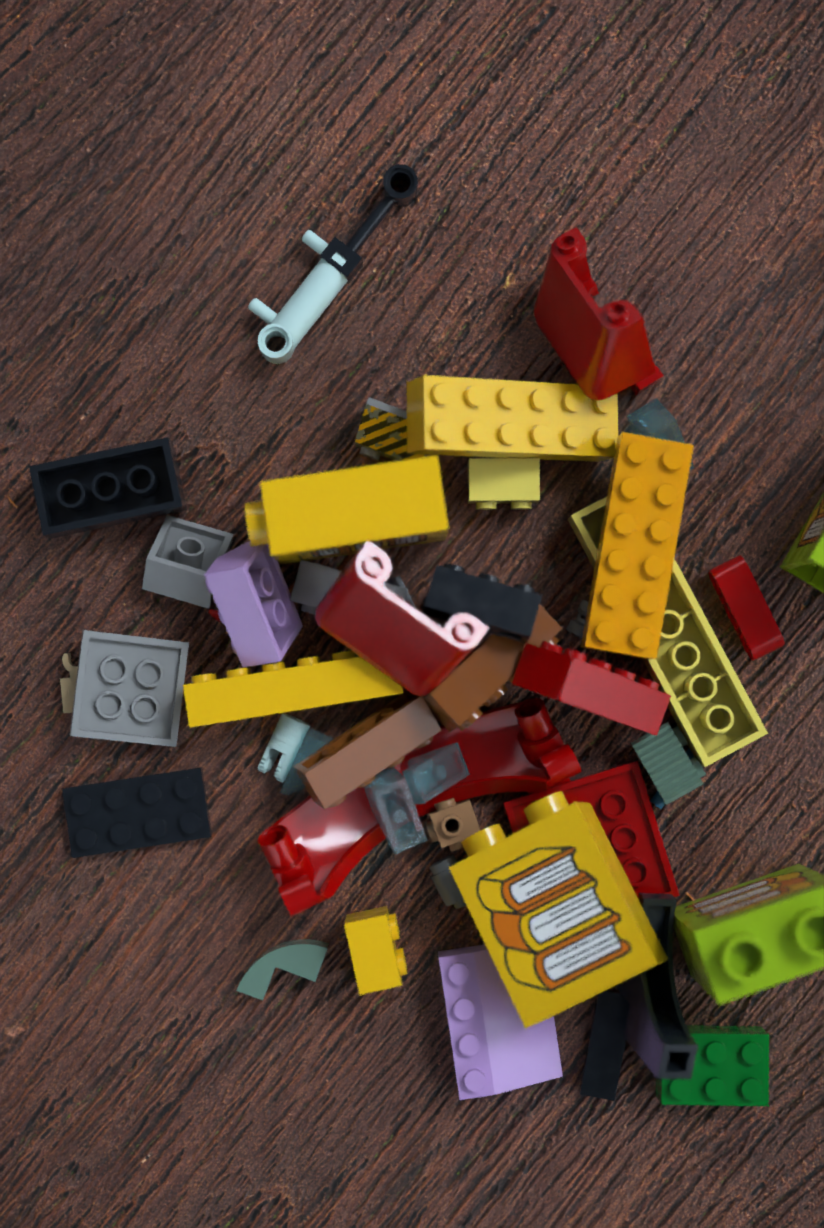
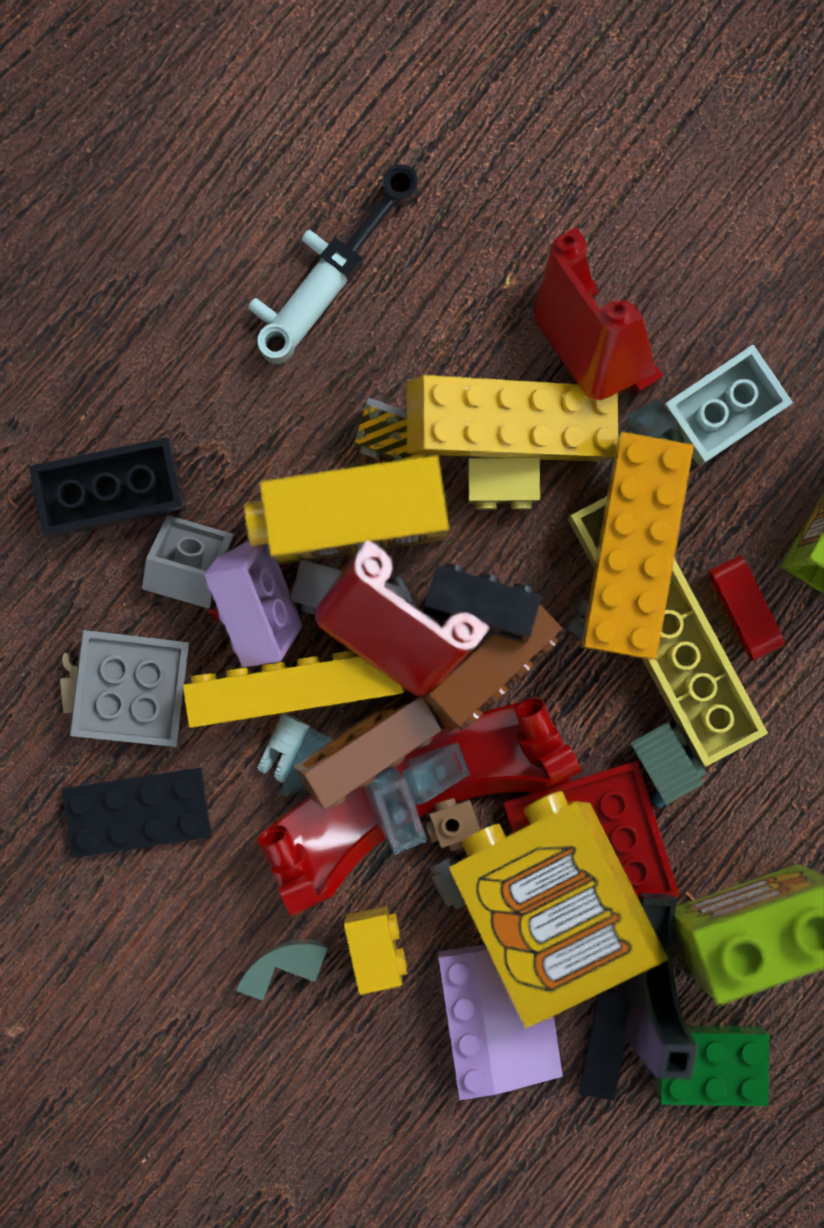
(591, 686): red brick -> none
(728, 404): none -> light aqua brick

